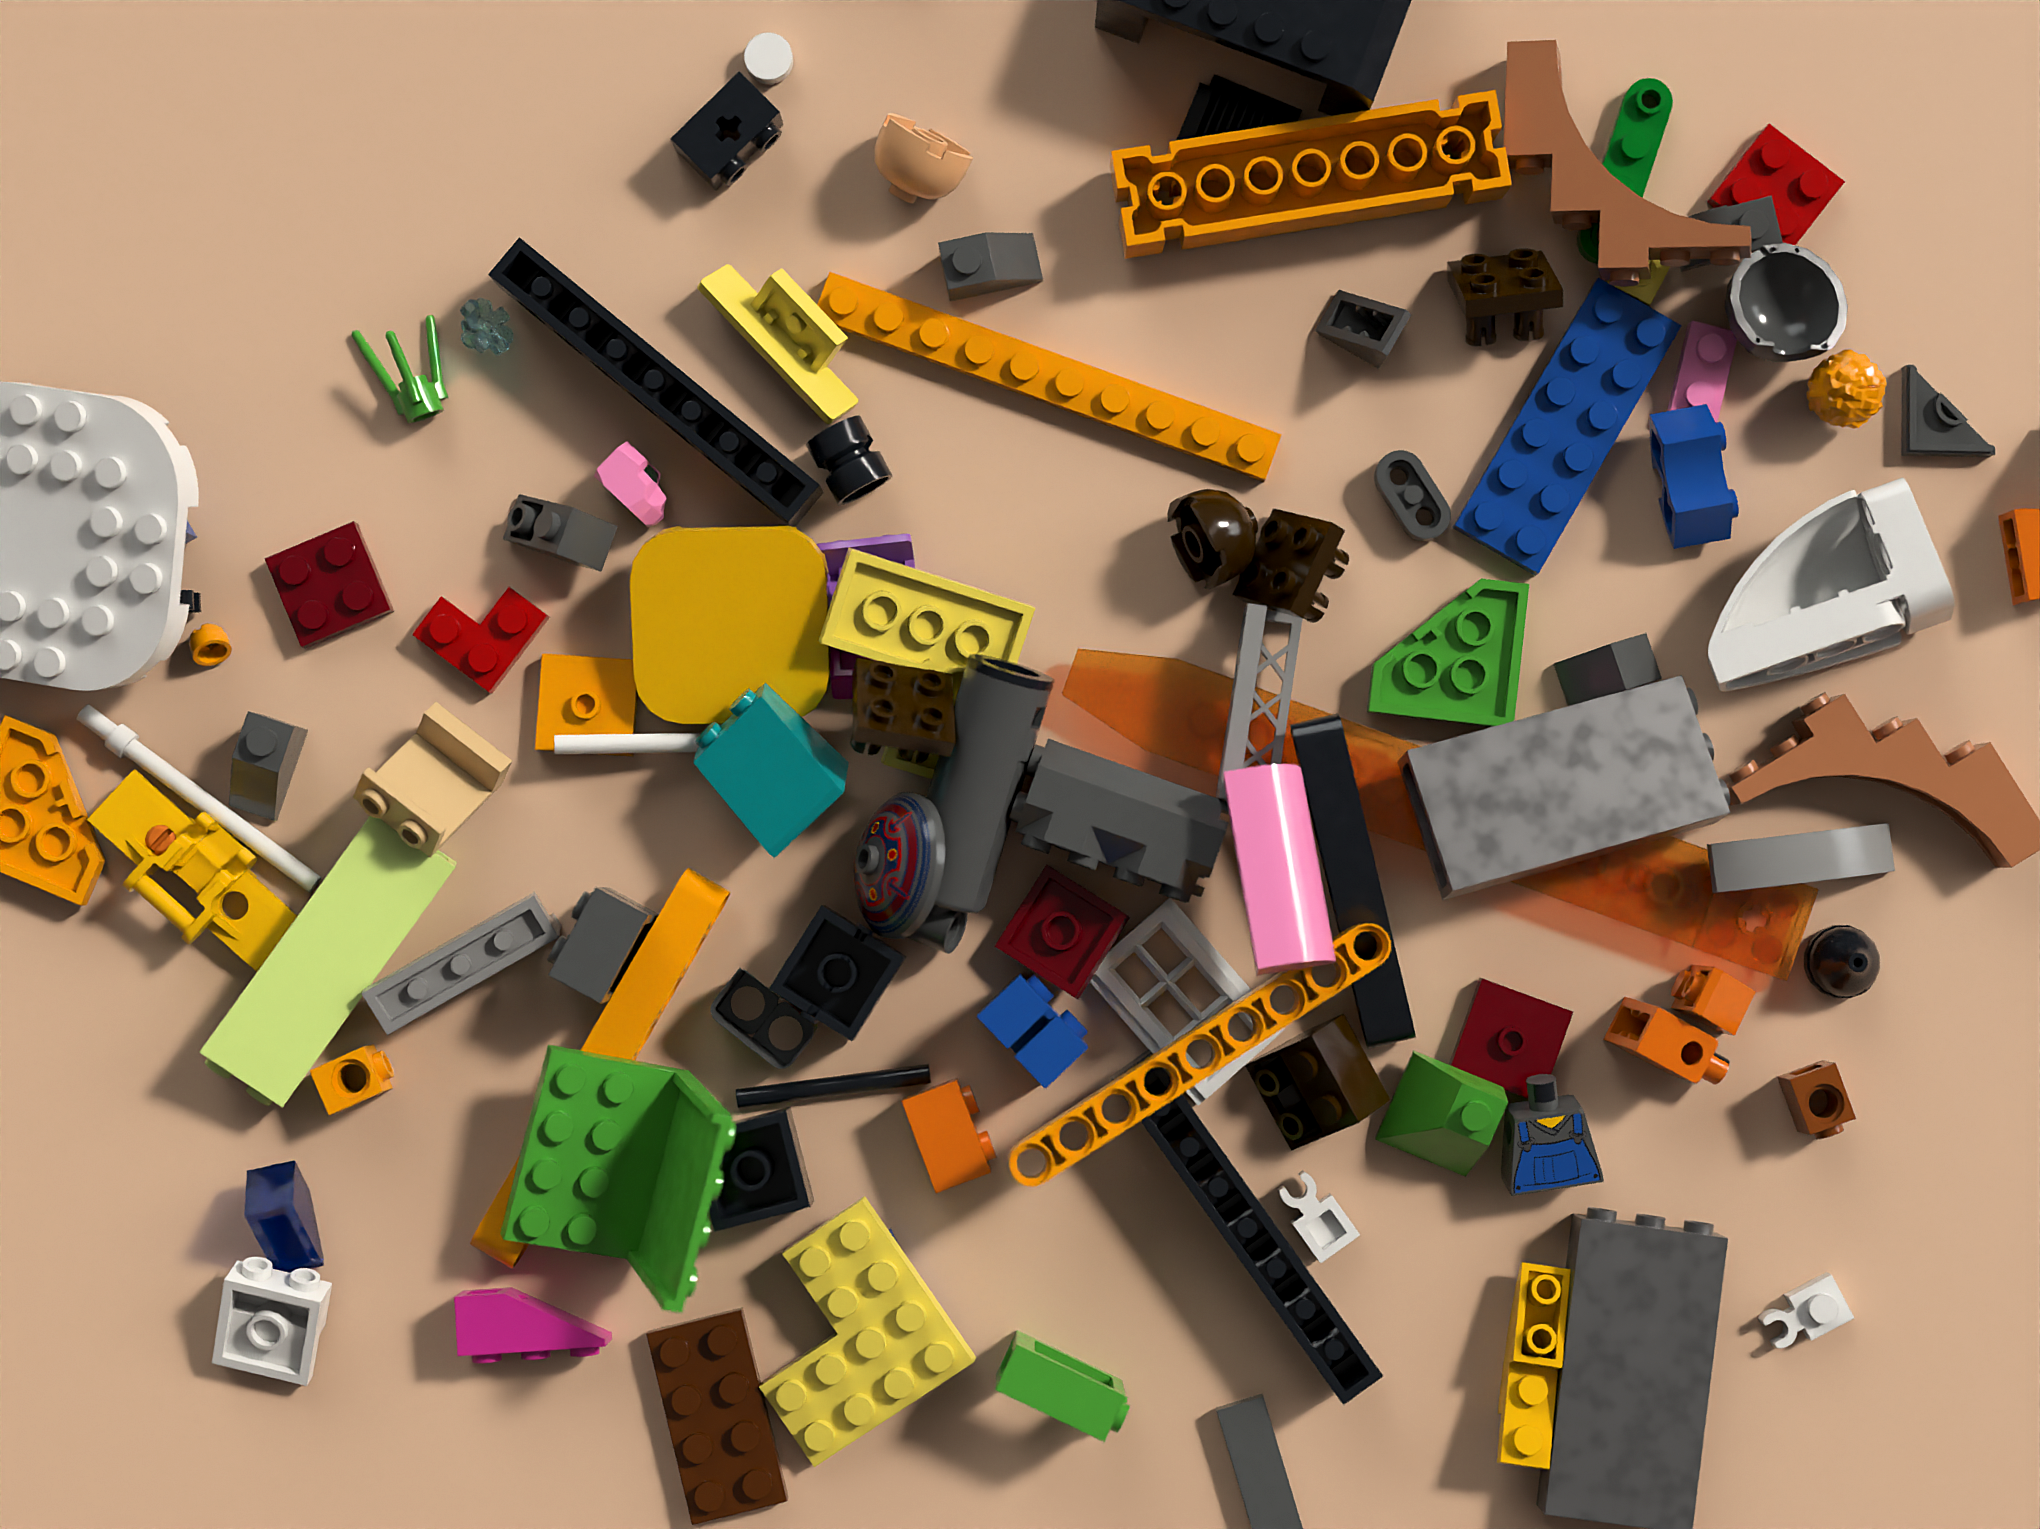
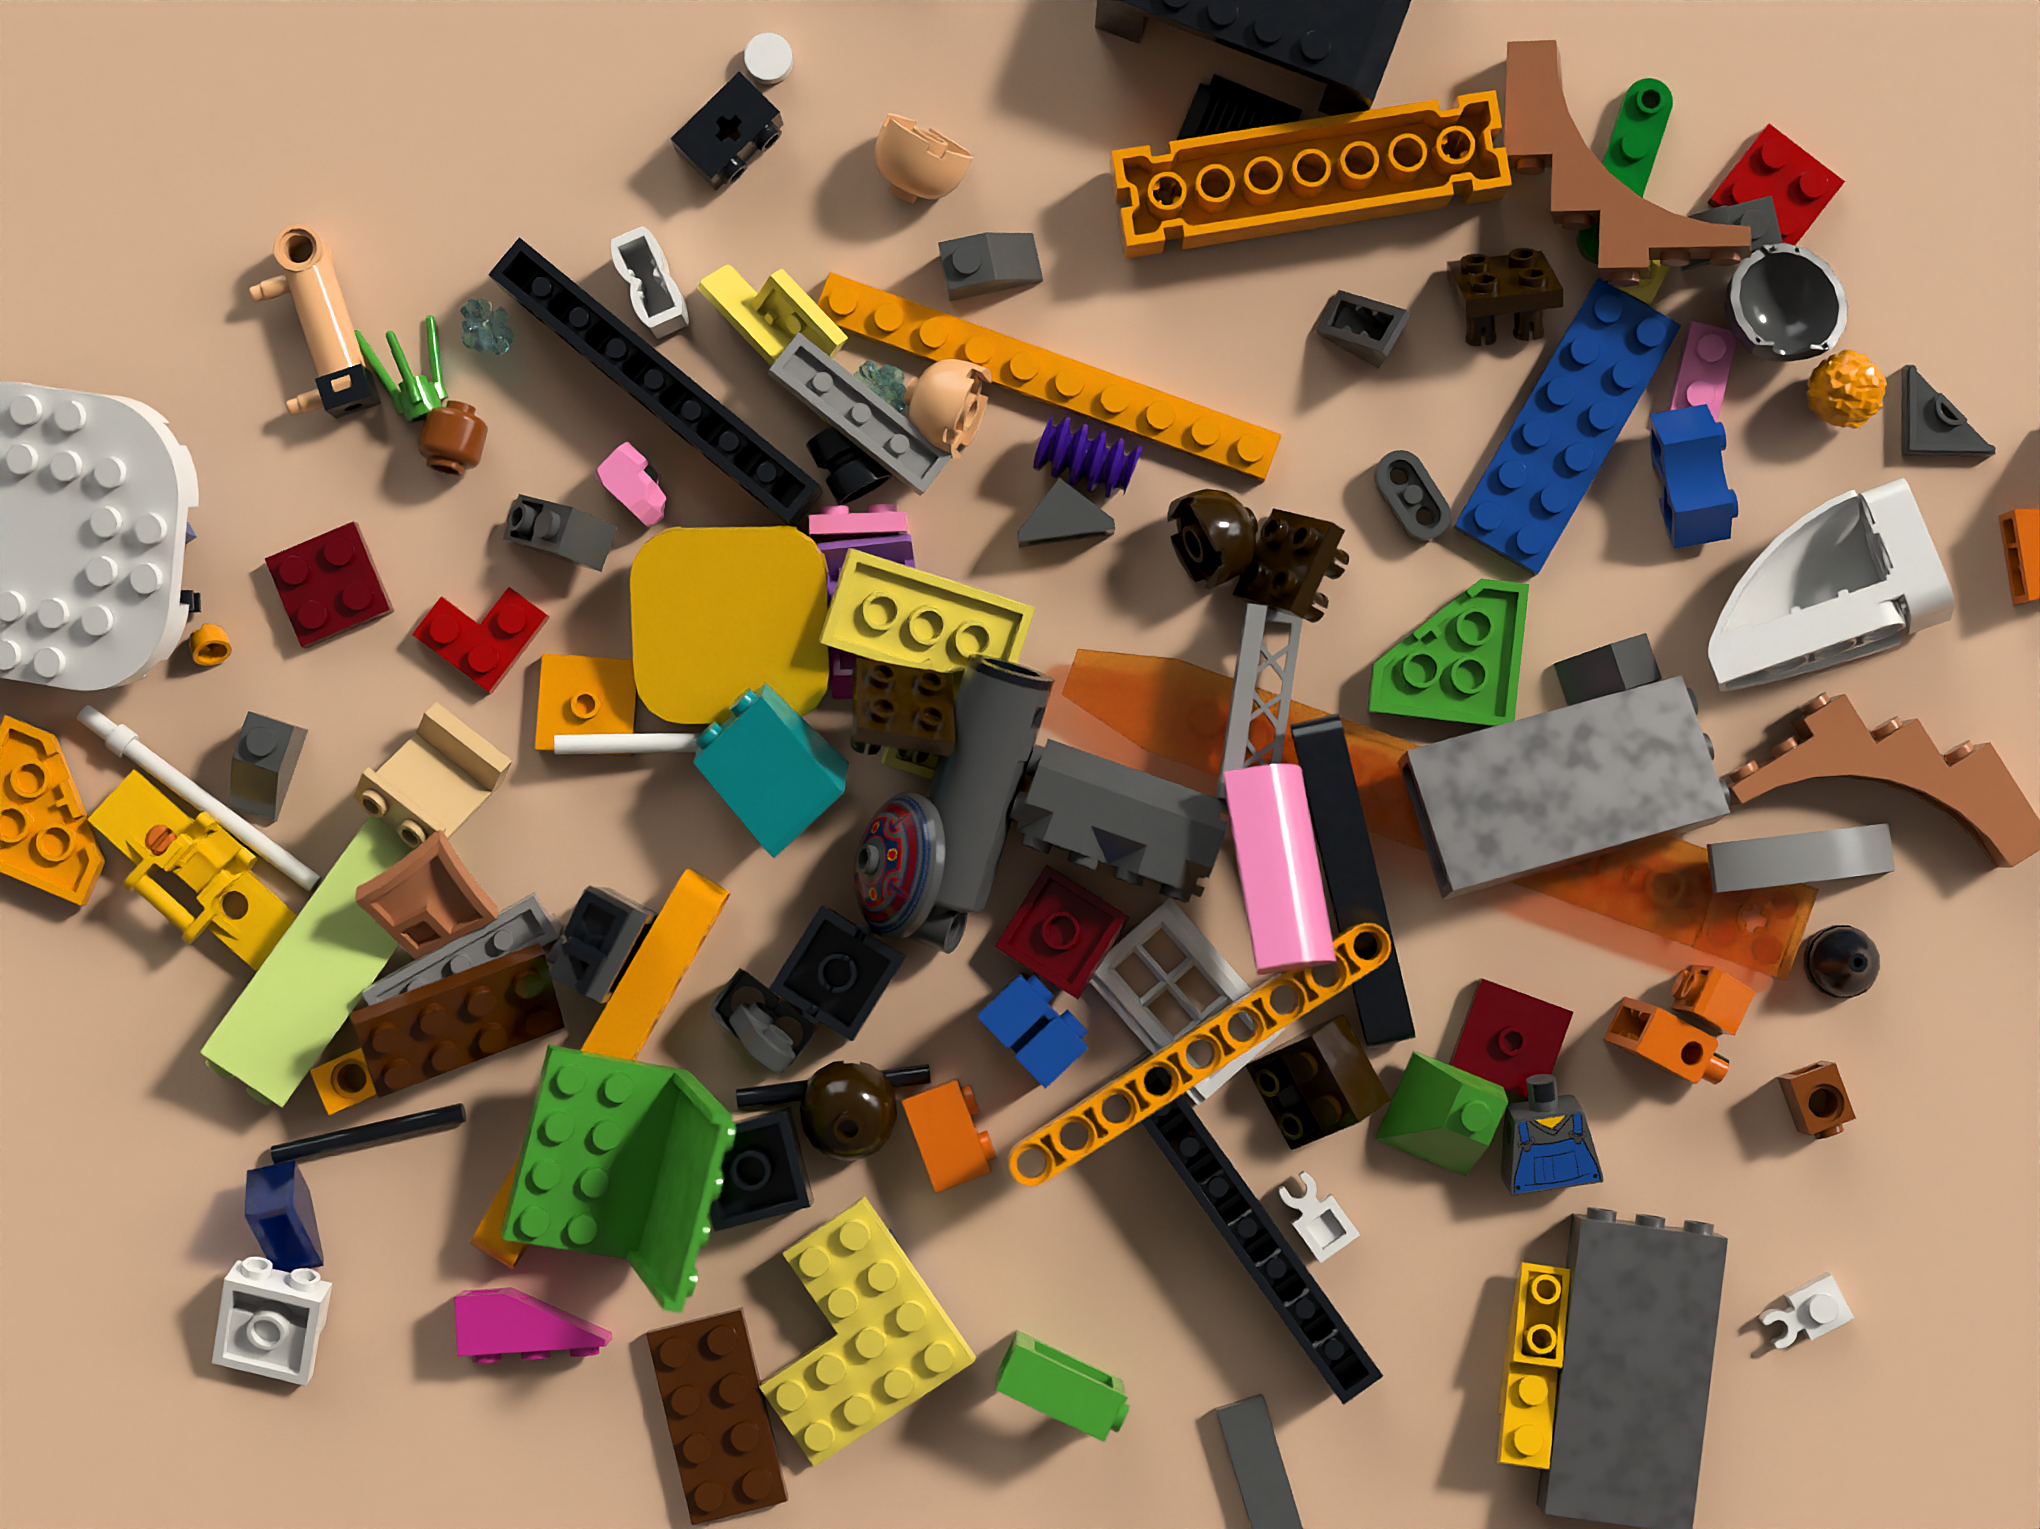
(342, 378): none -> light nougat piece
(368, 1133): none -> black bar
(427, 898): none -> nougat plate
(452, 438): none -> dark orange head
(457, 1020): none -> reddish brown plate
(593, 934): none -> black slope
(648, 277): none -> white brick
(761, 1036): none -> dark grey plate
(839, 524): none -> bright pink plate
(848, 1110): none -> dark brown cylinder
(858, 413): none -> light grey fence
(884, 382): none -> clear light blue plant
(948, 403): none -> light nougat cylinder
(1064, 517): none -> dark grey slope
(1086, 457): none -> dark purple piece

